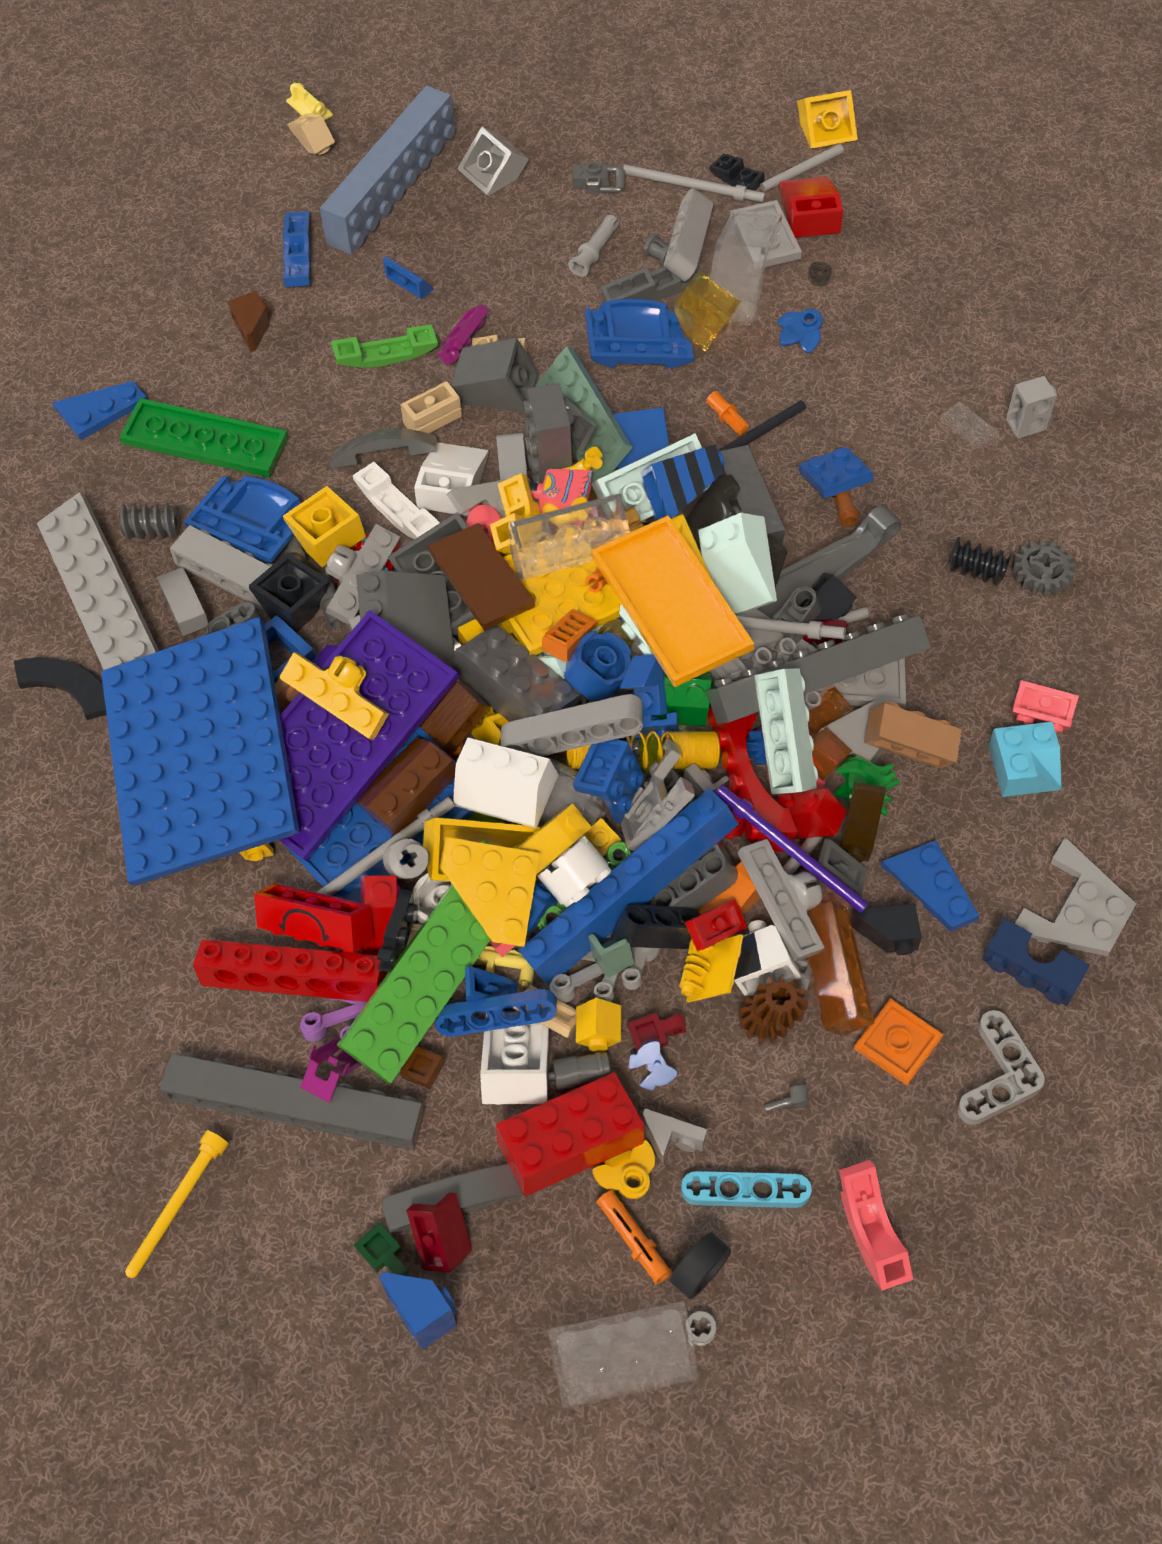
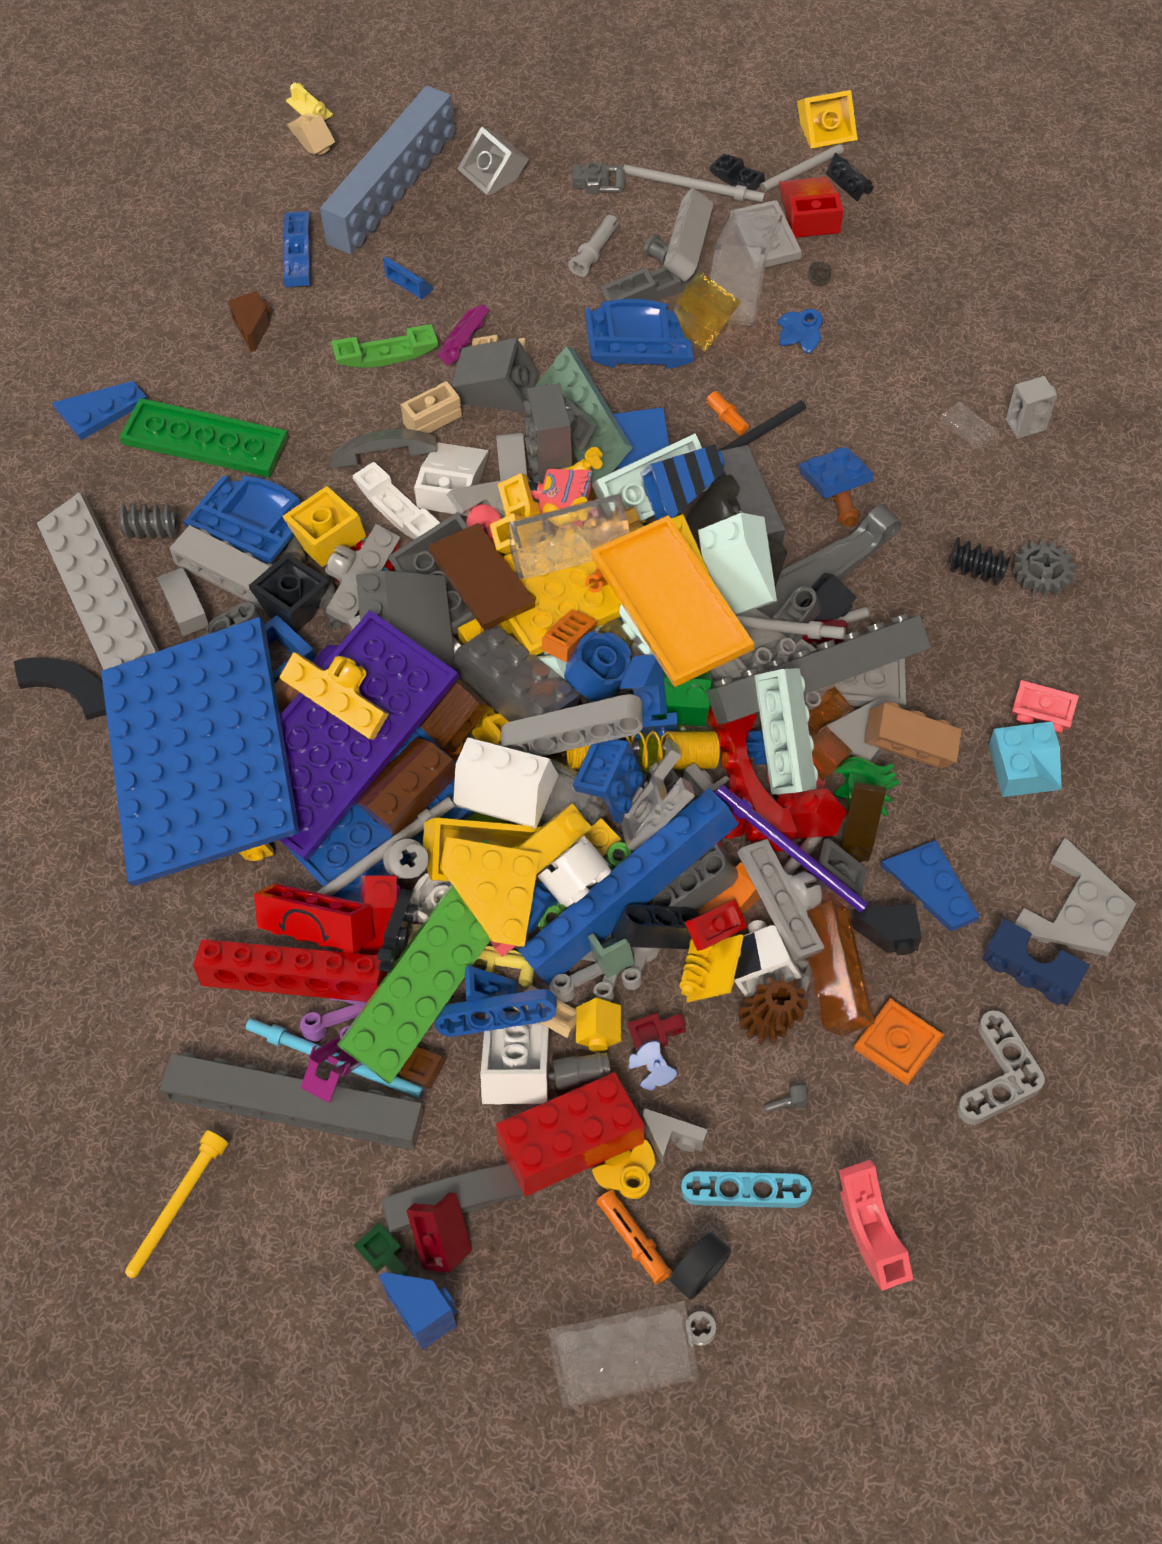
(278, 1035): none -> medium azure bar
(848, 177): none -> black hinge

